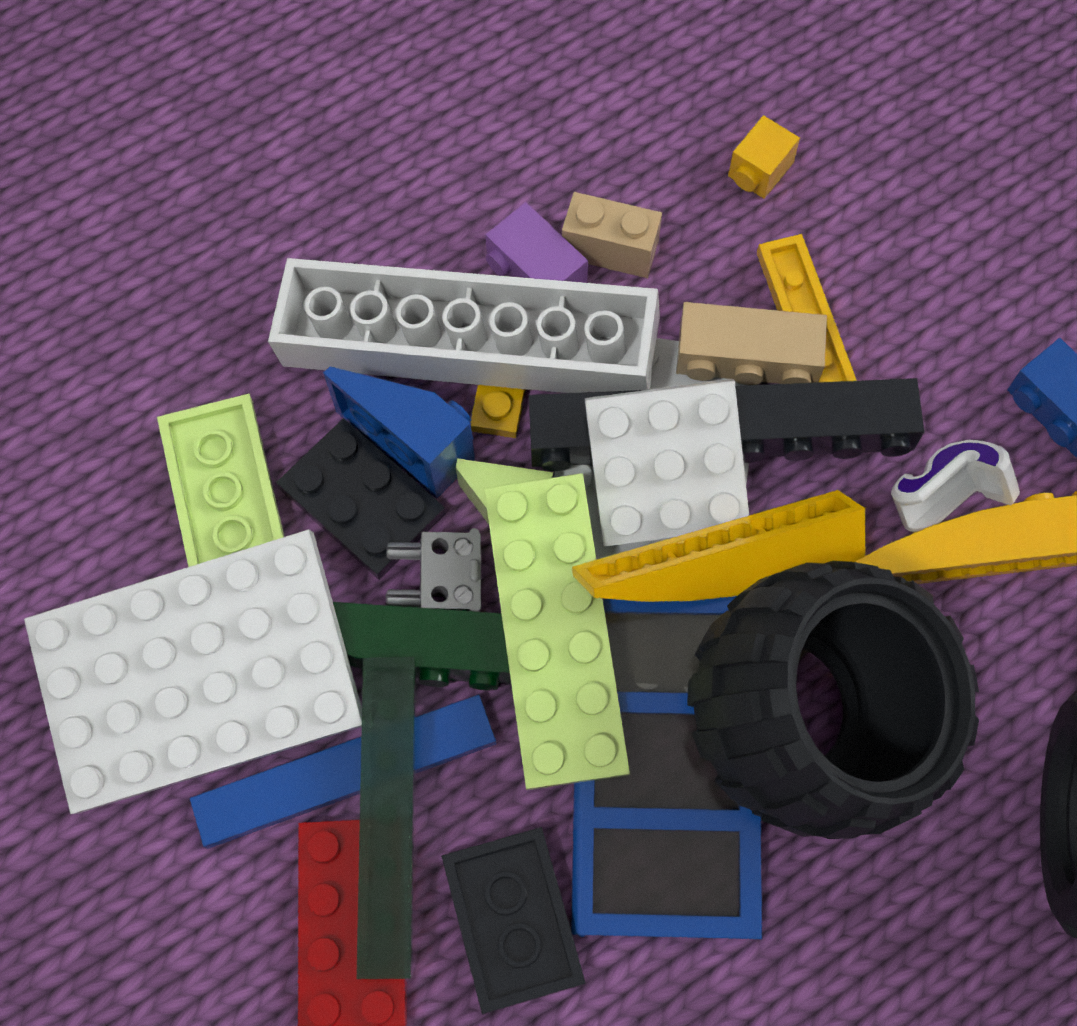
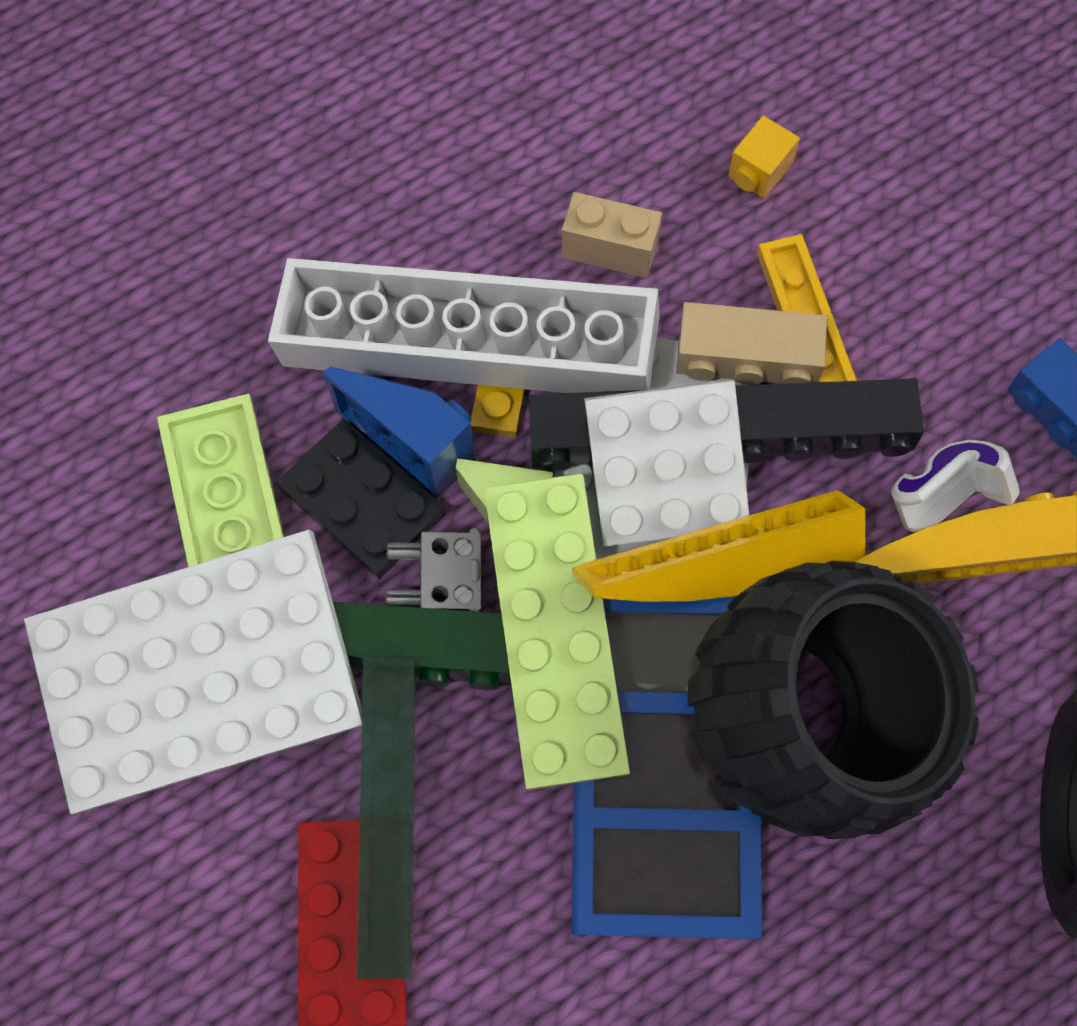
(331, 775): blue tile -> none
(512, 920): black plate -> none
(532, 248): medium lavender brick -> none

